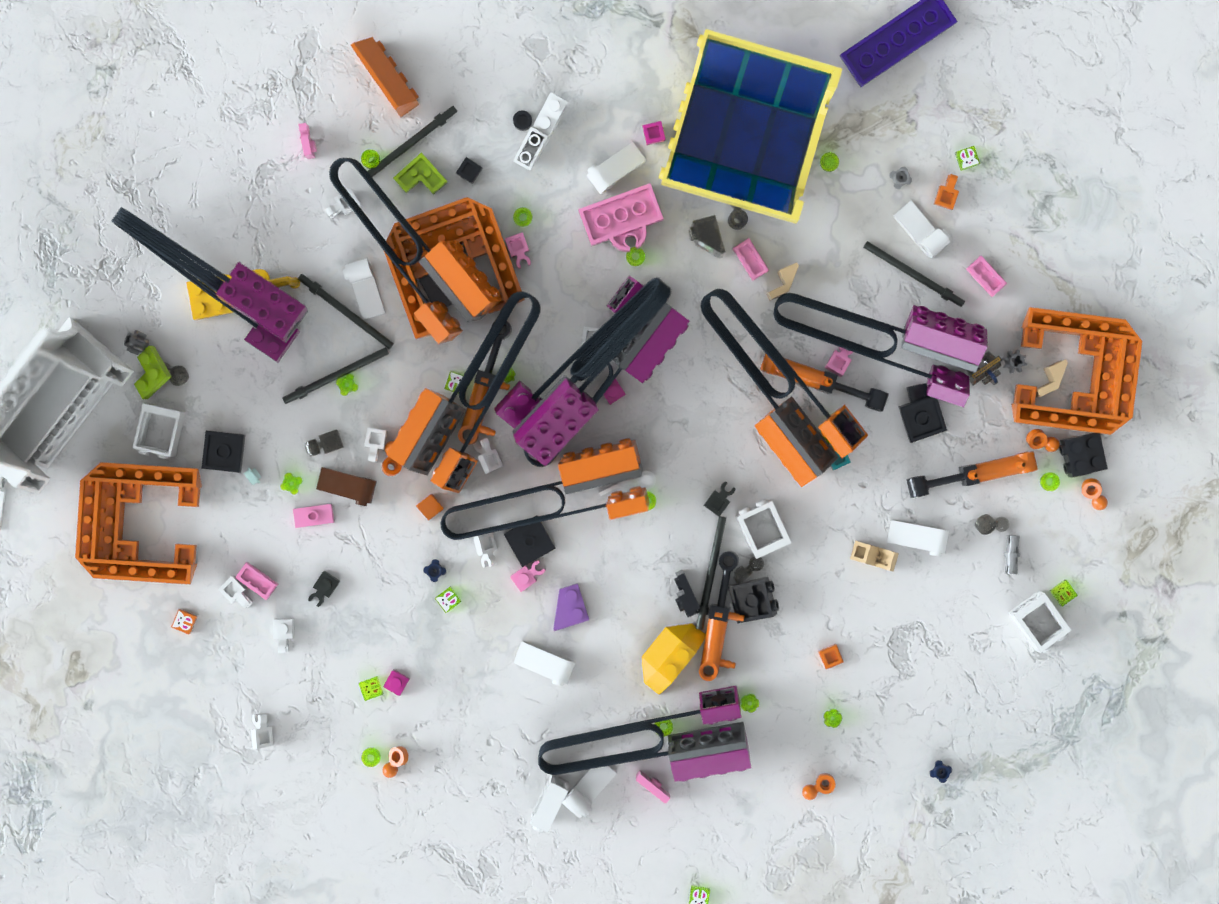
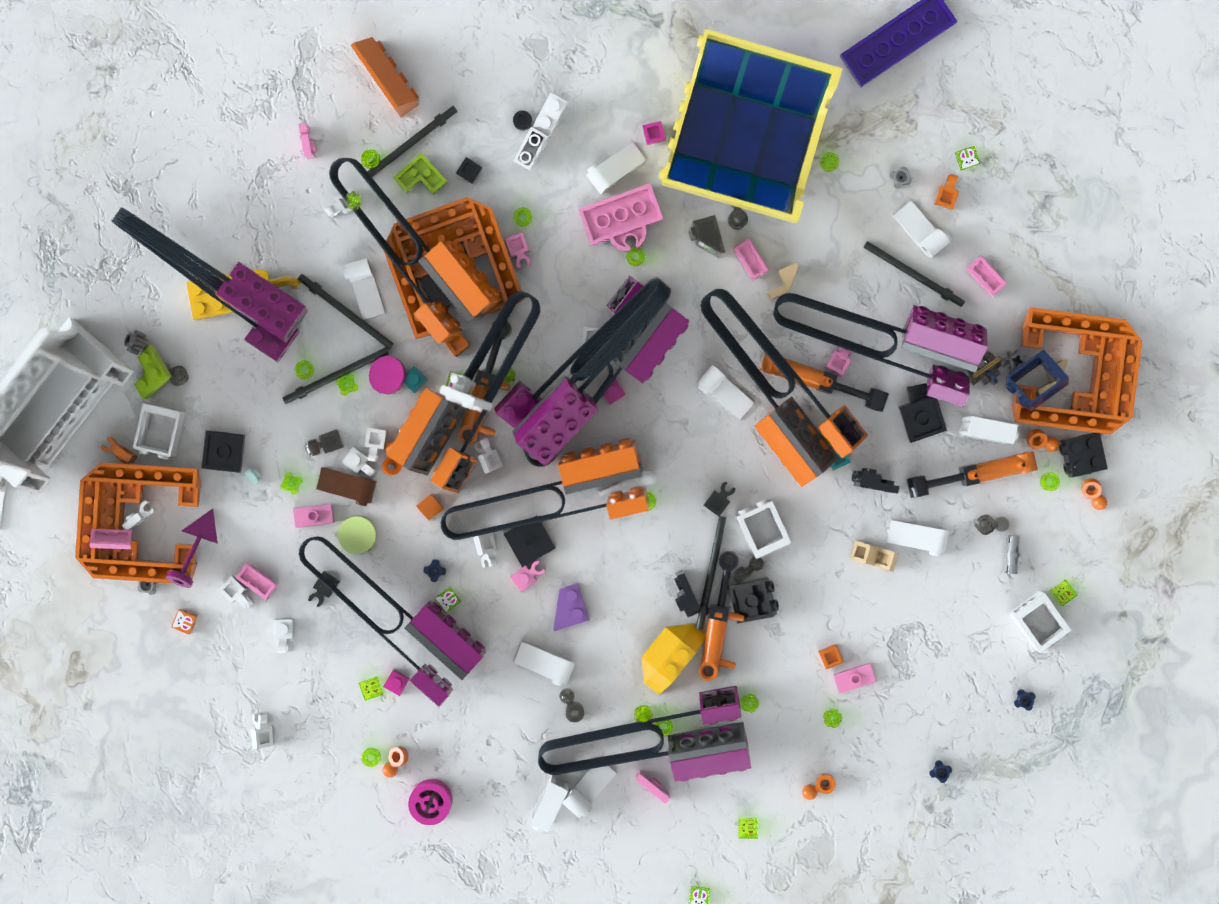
(111, 539): none -> bright pink plate
(123, 454): none -> orange plate
(136, 519): none -> white plate
(142, 587): none -> light grey plate
(201, 528): none -> magenta piece
(298, 370): none -> clear neon green plate
(353, 200): none -> clear neon green plate
(357, 535): none -> yellowish green tile
(358, 461): none -> white plate
(387, 375): none -> dark pink tile
(415, 379): none -> teal plate
(429, 626): none -> piece
(443, 807): none -> dark pink wheel
(458, 345): none -> orange tile
(460, 395): none -> white plate
(567, 697): none -> clear smoke plate
(643, 713): none -> clear neon green plate
(724, 392): none -> white door
(747, 828): none -> clear neon green tile
(854, 678): none -> bright pink plate
(869, 479): none -> black plate
(989, 430): none -> white window
(1028, 704): none -> dark blue plate
(1050, 366): none -> dark blue window

